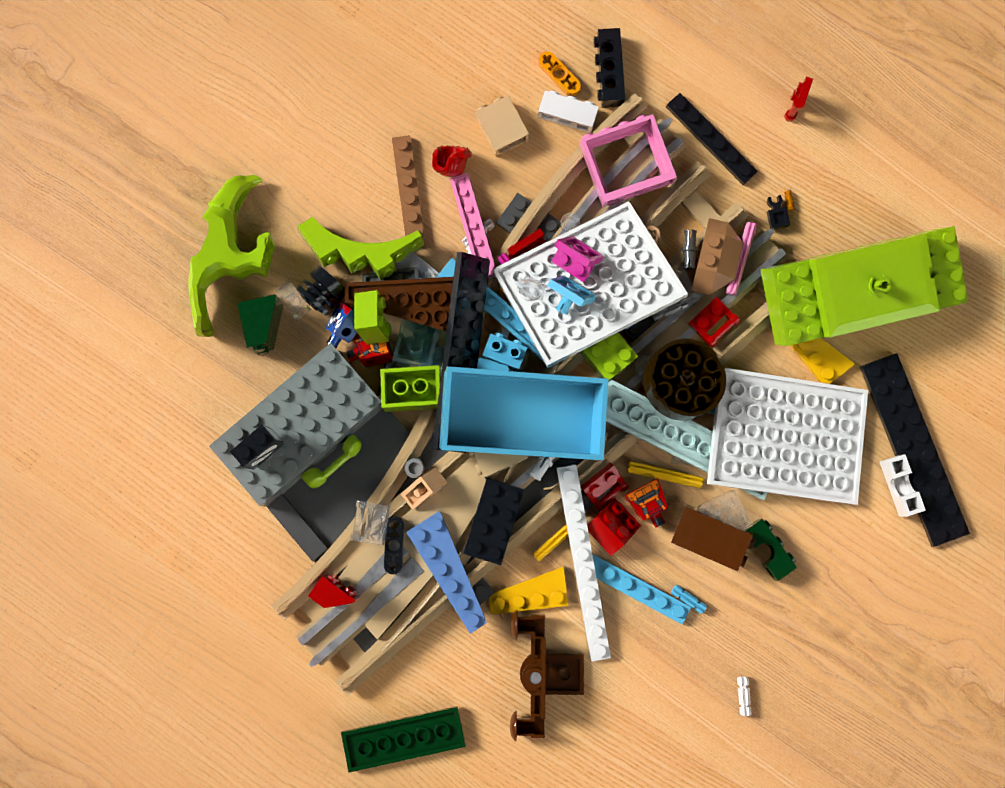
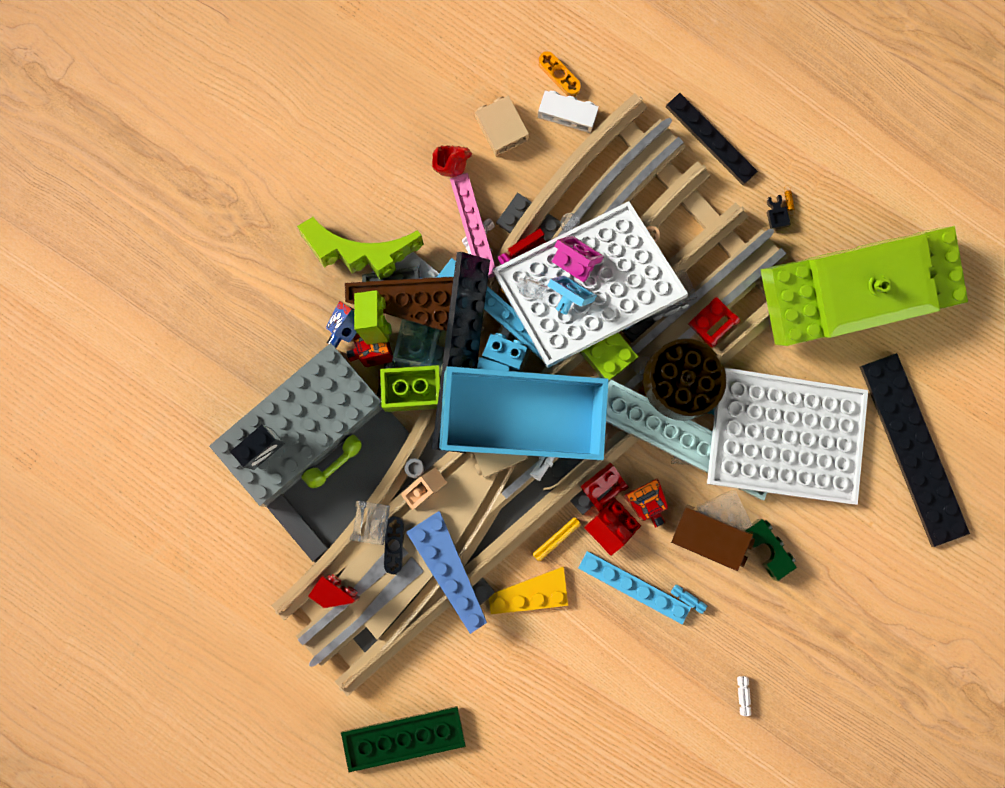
(221, 251): lime animal -> none
(261, 322): dark green slope -> none
(292, 299): clear slope -> none
(321, 290): black wheel -> none
(407, 185): medium nougat plate -> none
(493, 521): black plate -> none
(540, 675): reddish brown piece -> none
(583, 562): white plate -> none
(609, 39): black brick -> none
(642, 124): bright pink piece -> none
(665, 474): yellow axle -> none
(690, 249): dark grey pin -> none
(717, 258): medium nougat wedge -> none
(747, 239): bright pink axle -> none
(799, 98): red plate -> none
(822, 359): yellow wing -> none
(897, 477): white arch -> none

